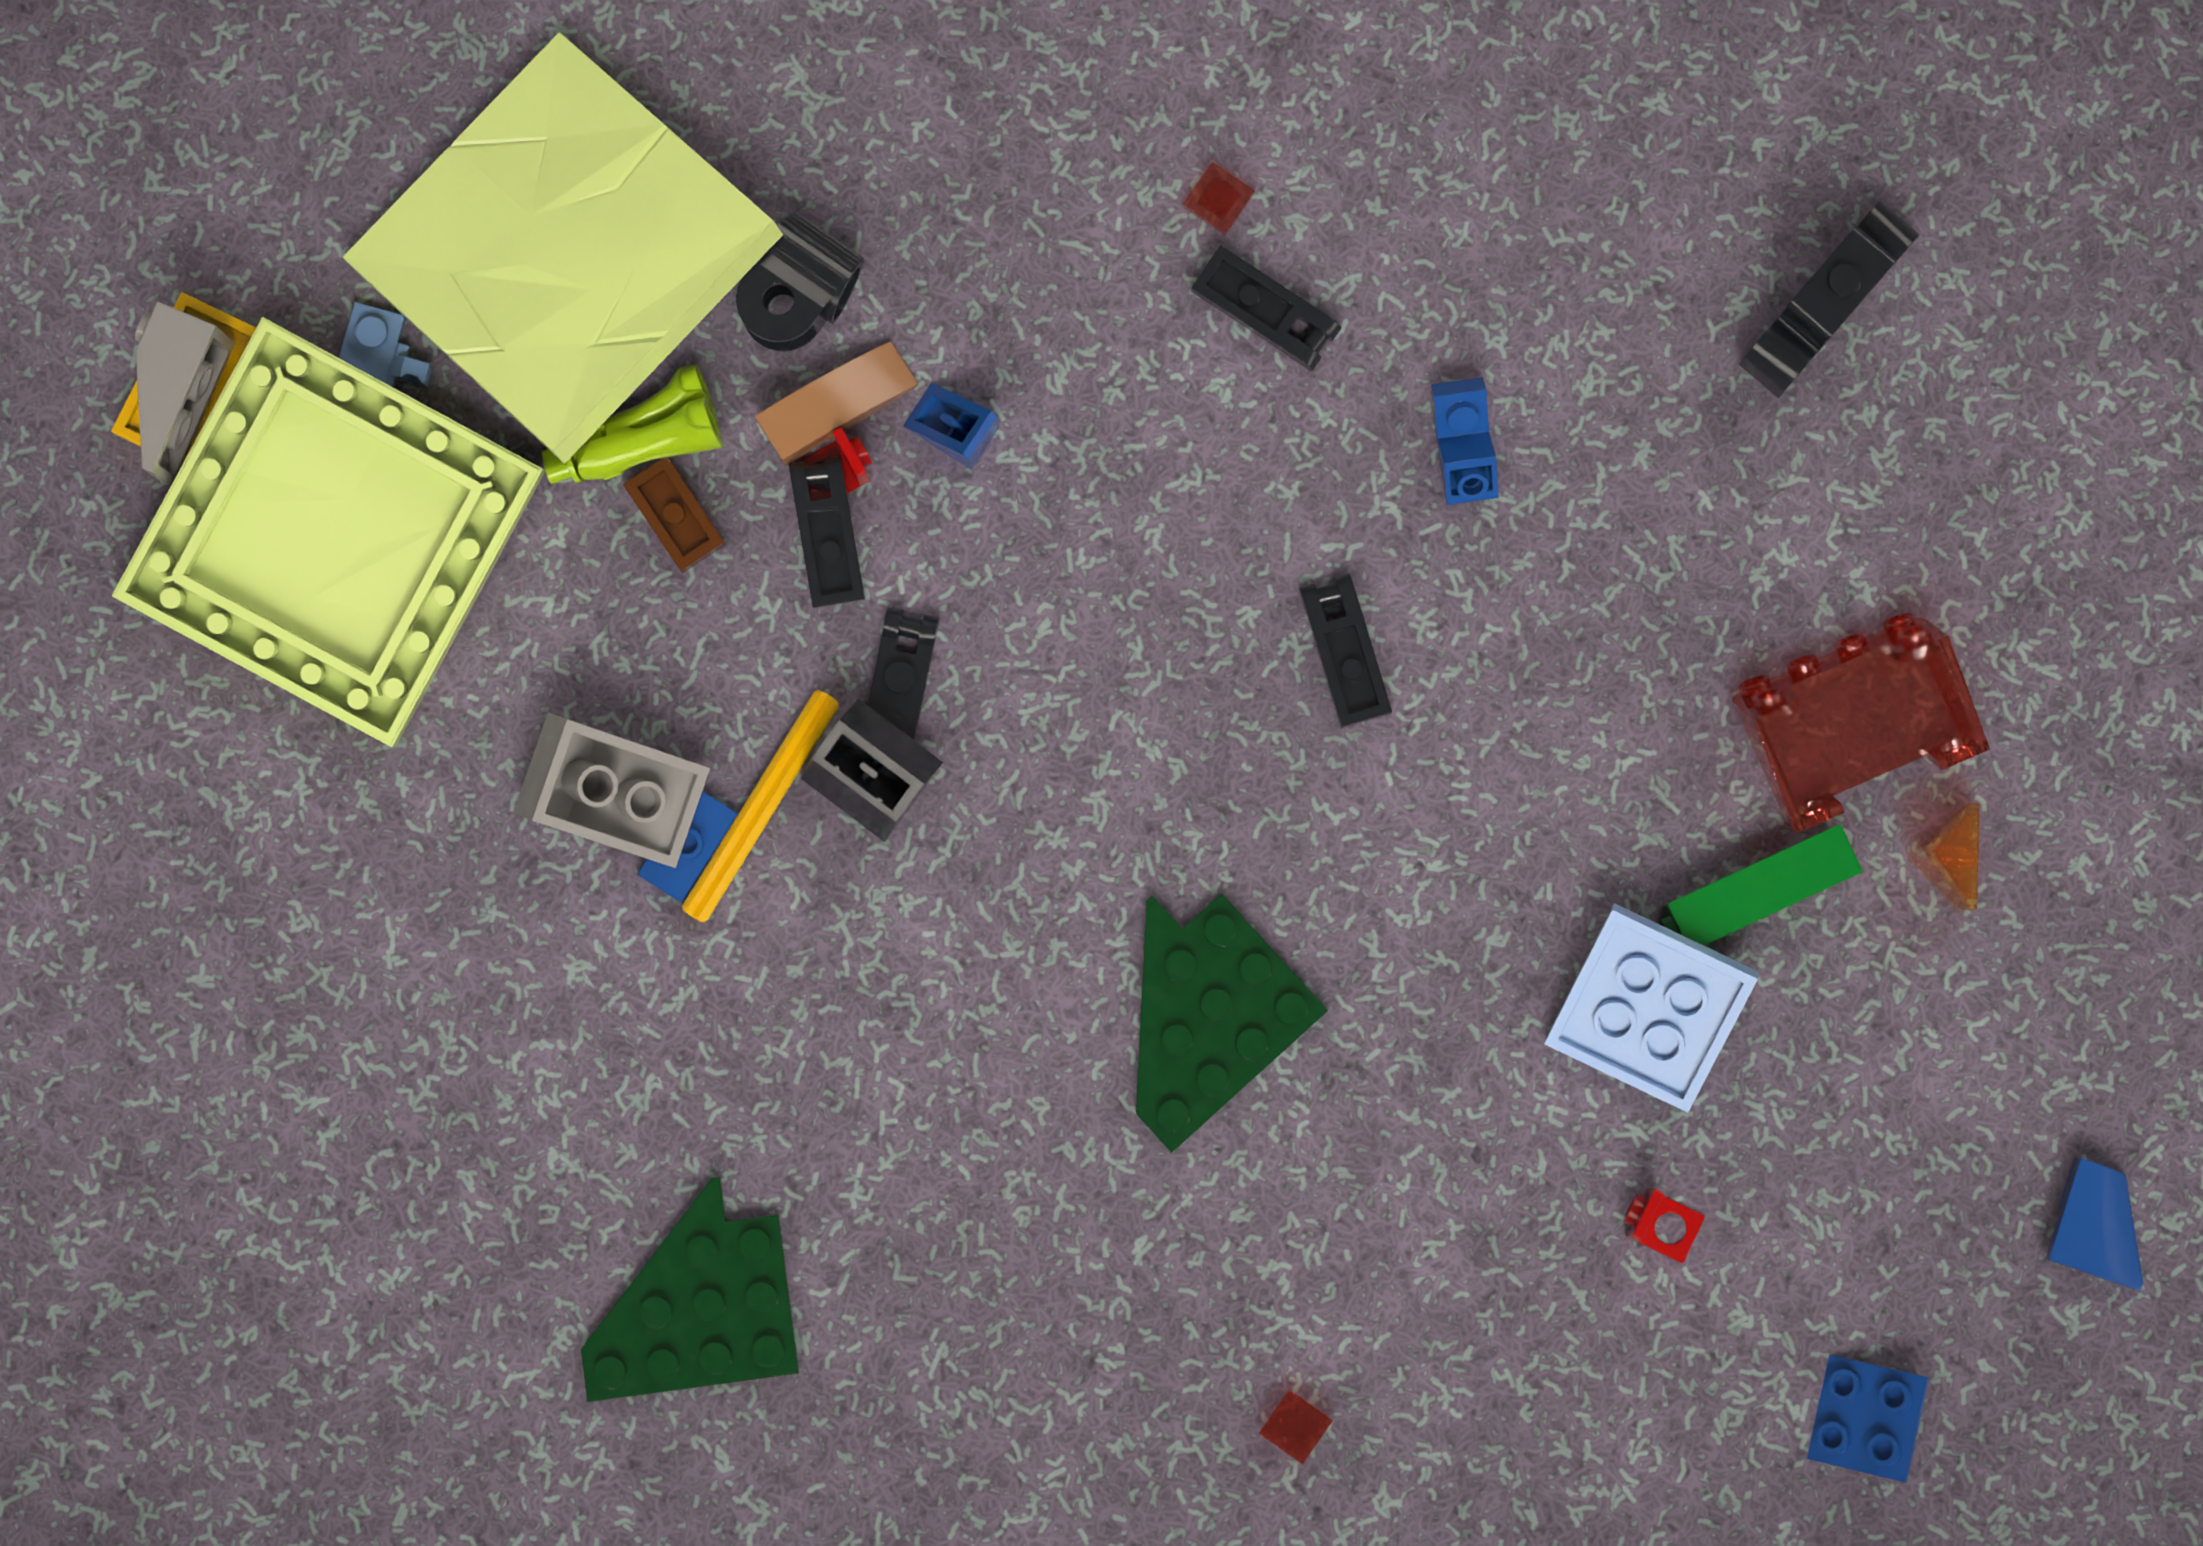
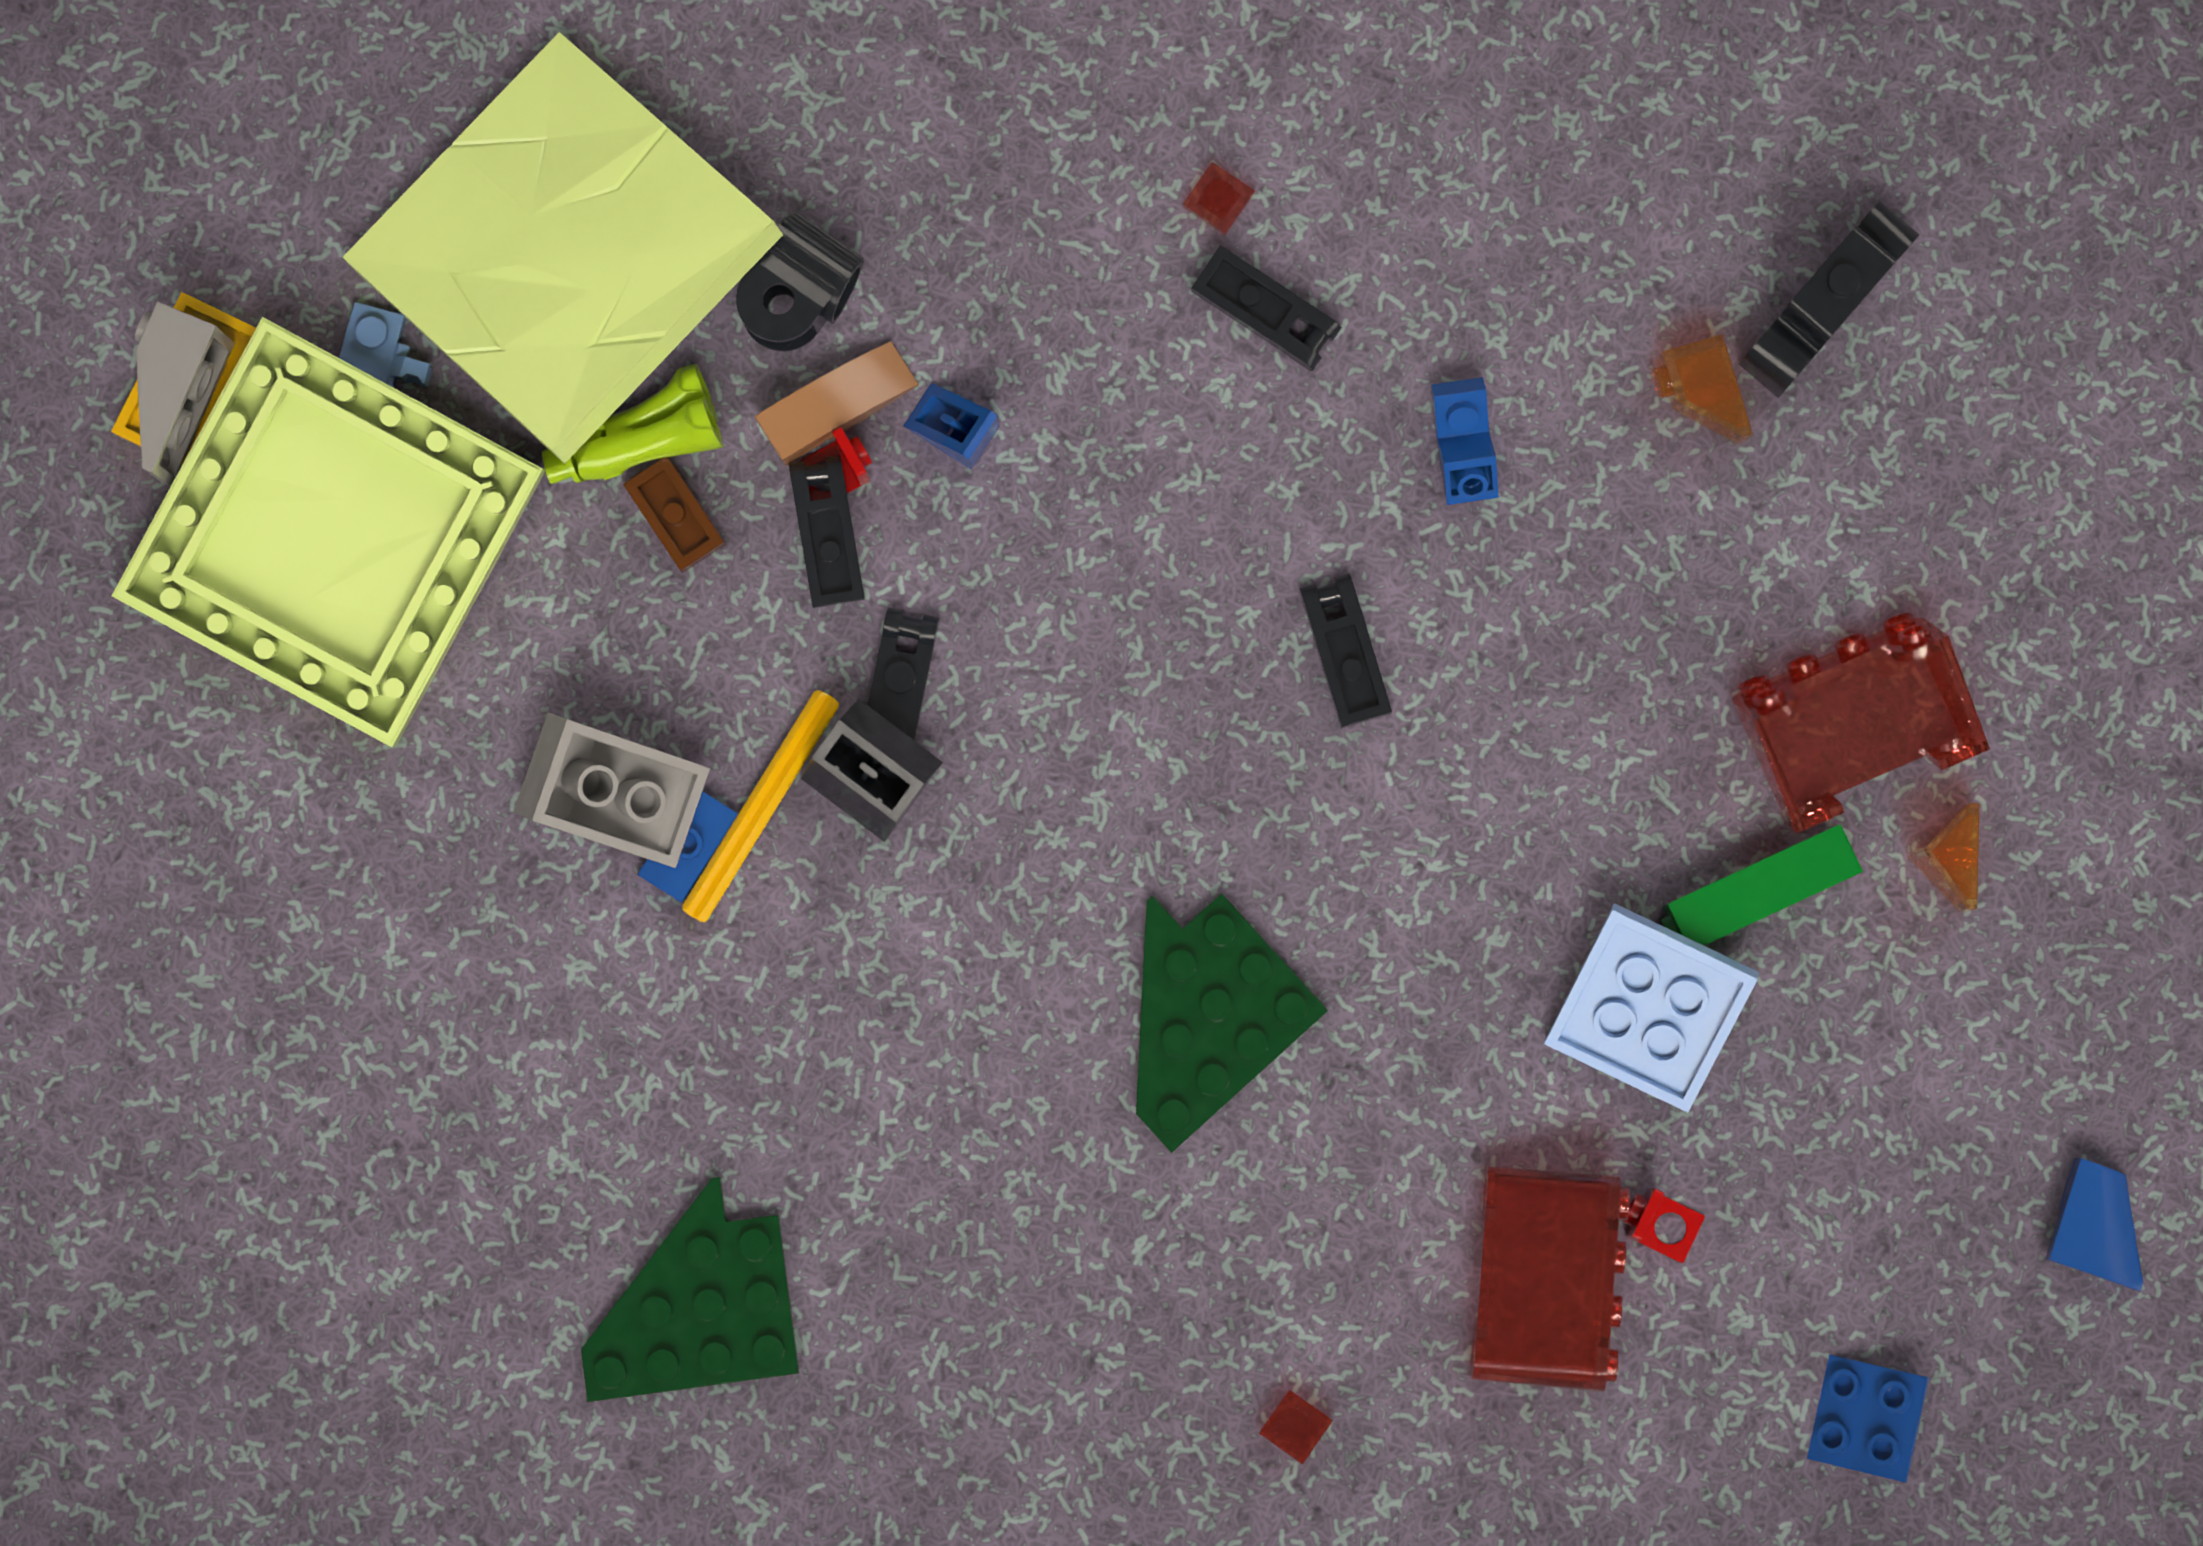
(1549, 1278): none -> clear red windscreen
(1704, 387): none -> clear orange slope

